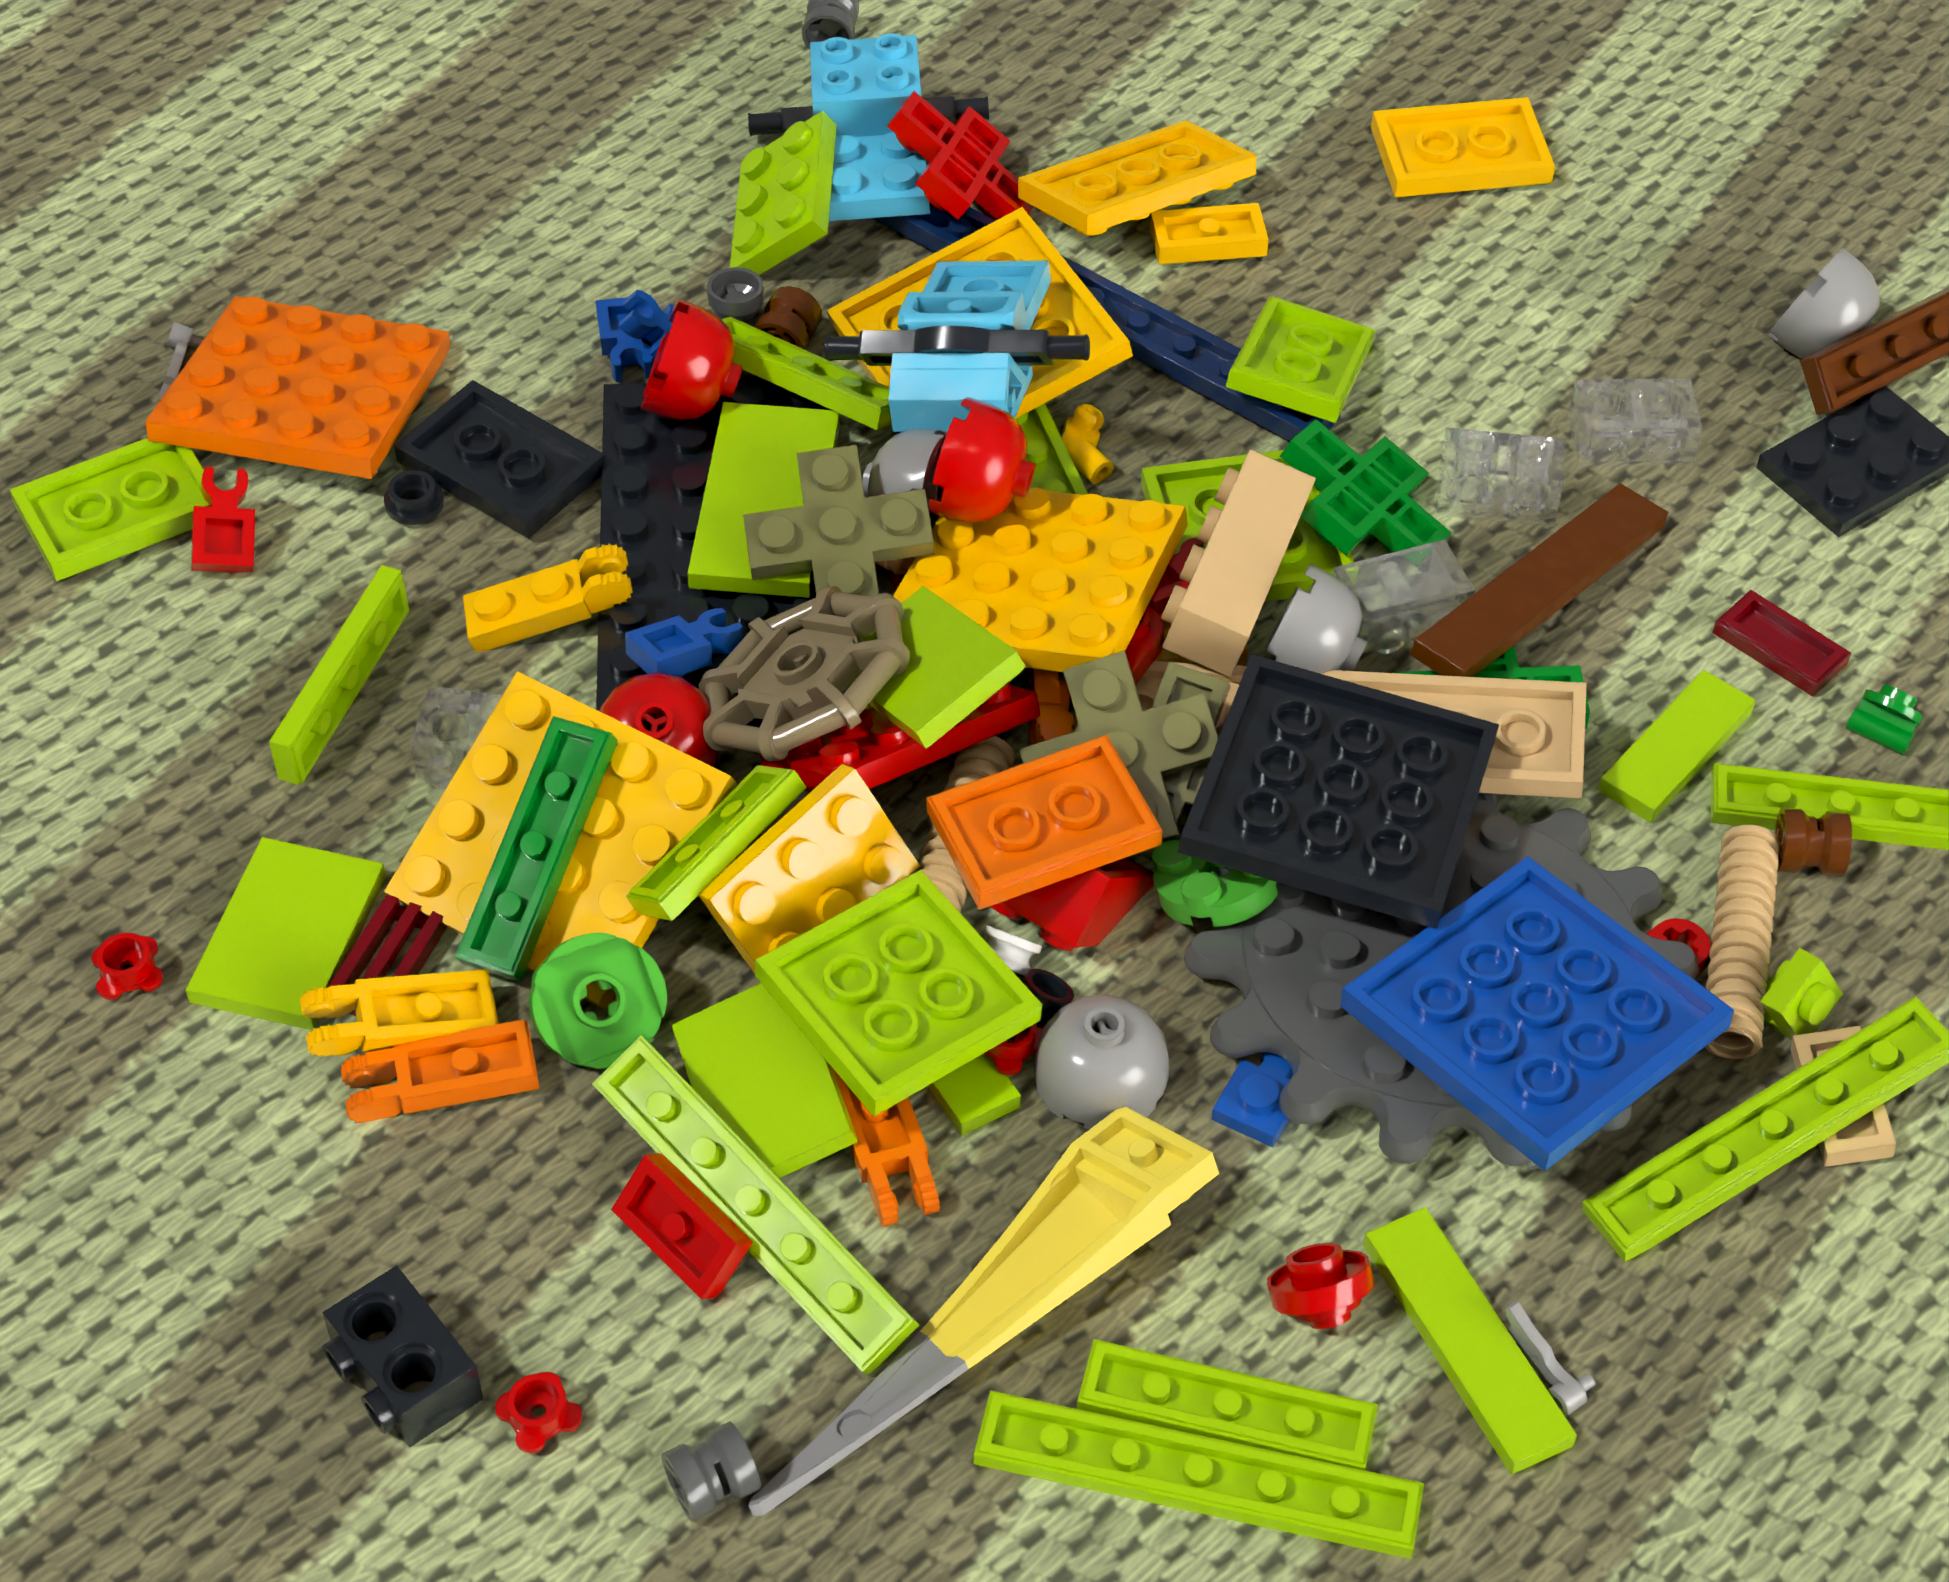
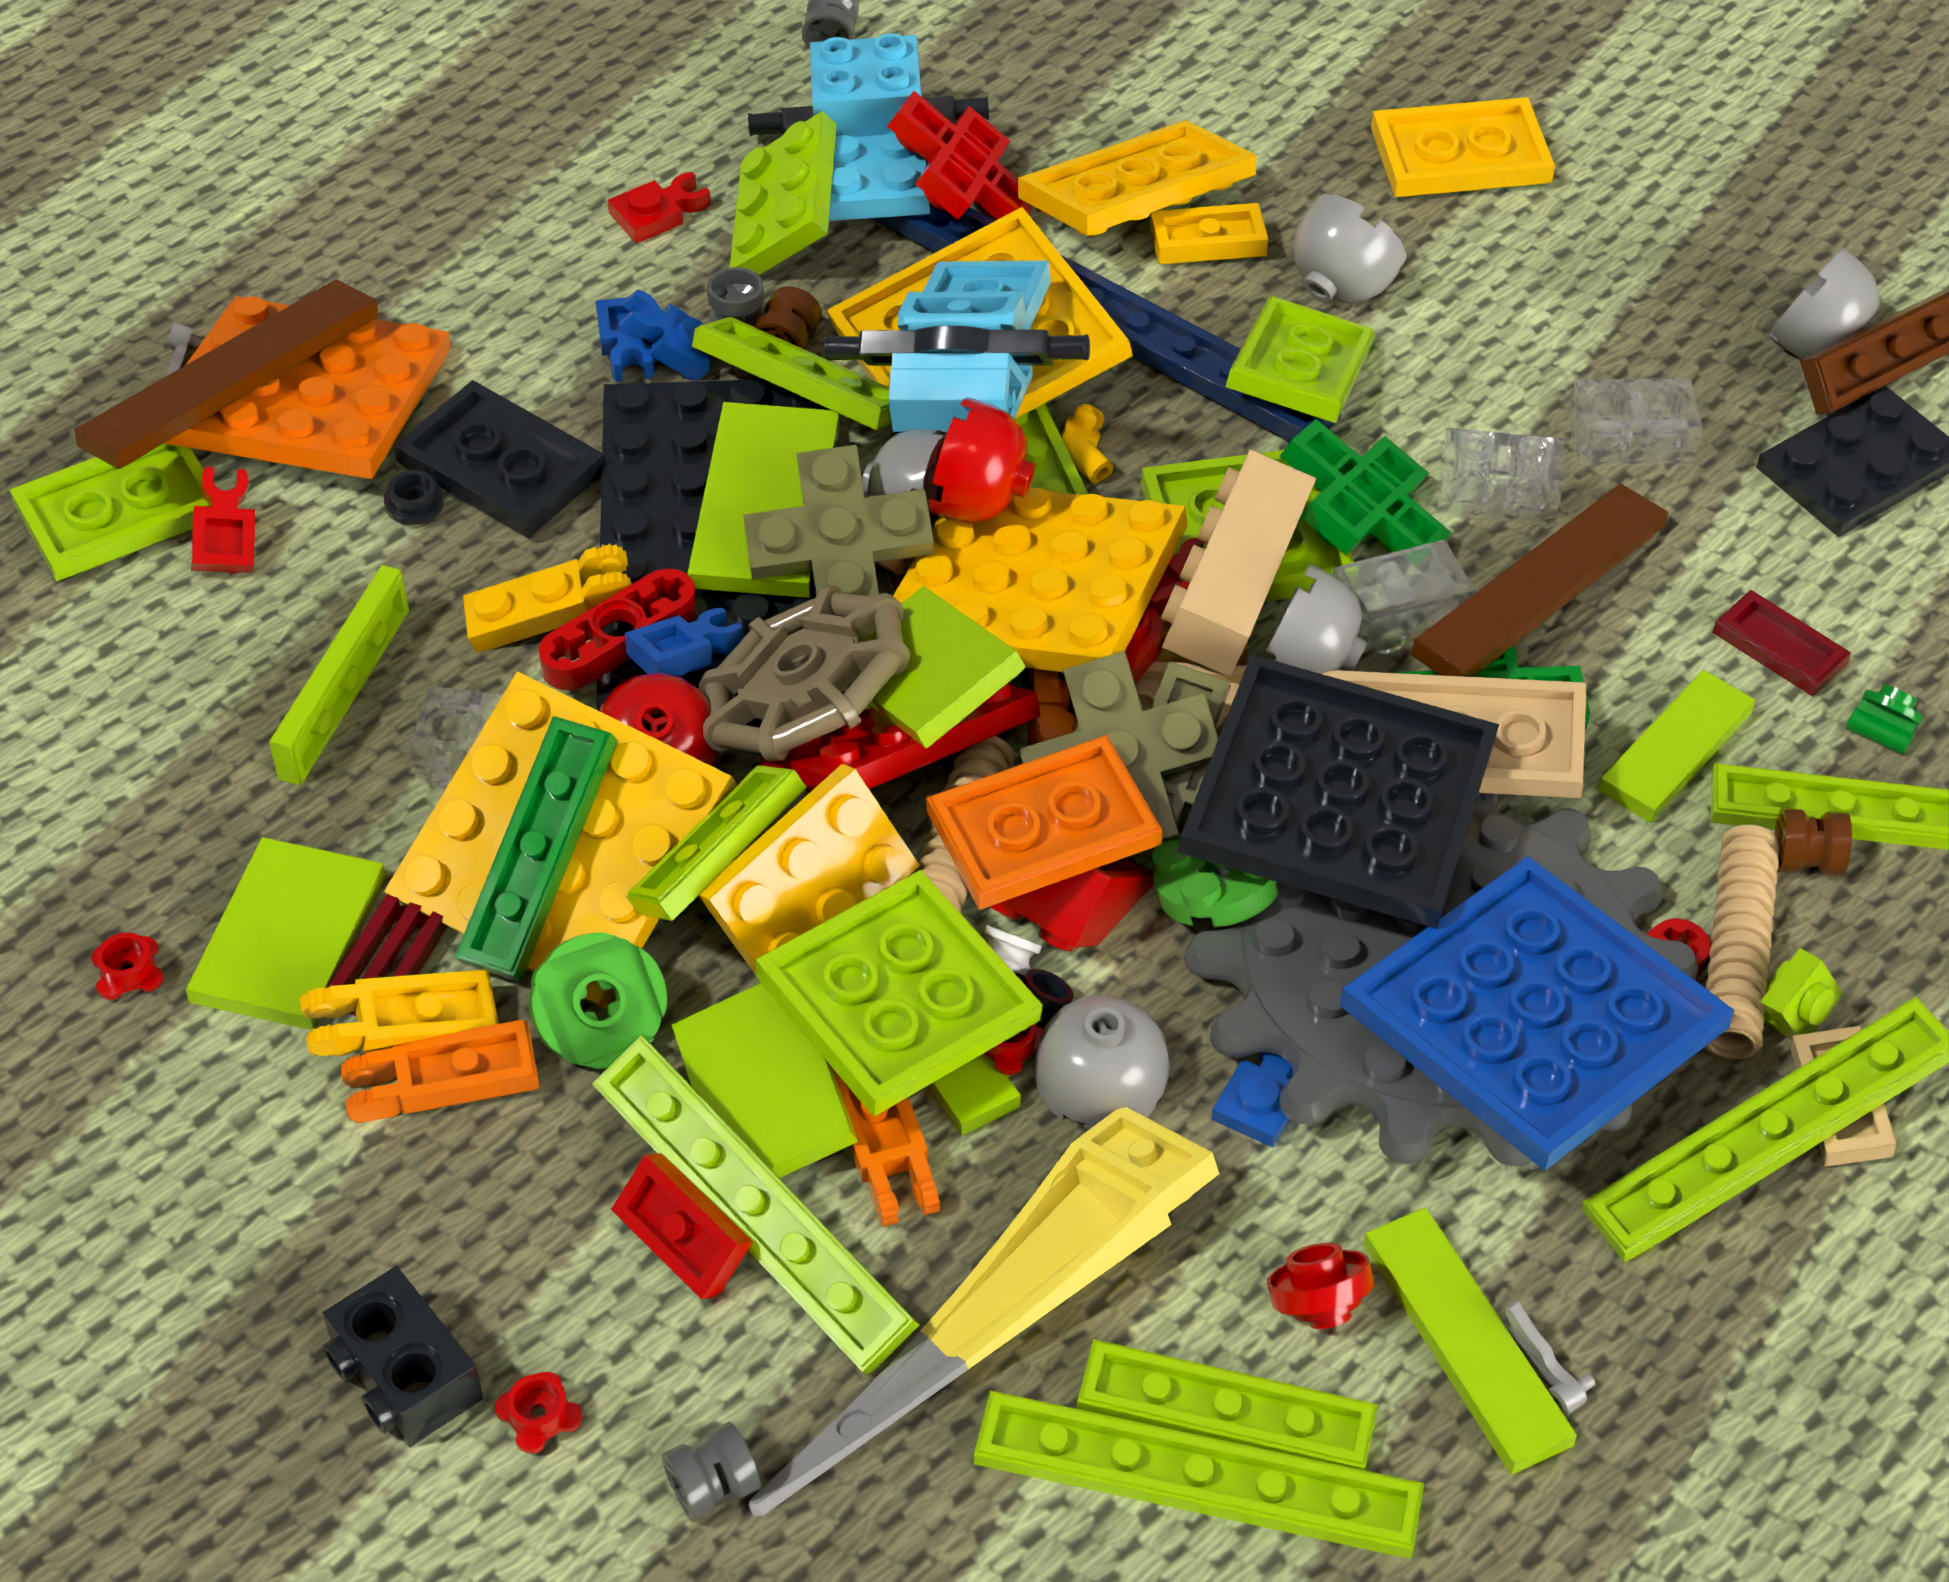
(225, 374): none -> reddish brown tile
(605, 651): none -> red beam
(654, 210): none -> red plate
(691, 365): red cylinder -> none
(1344, 253): none -> light grey cylinder

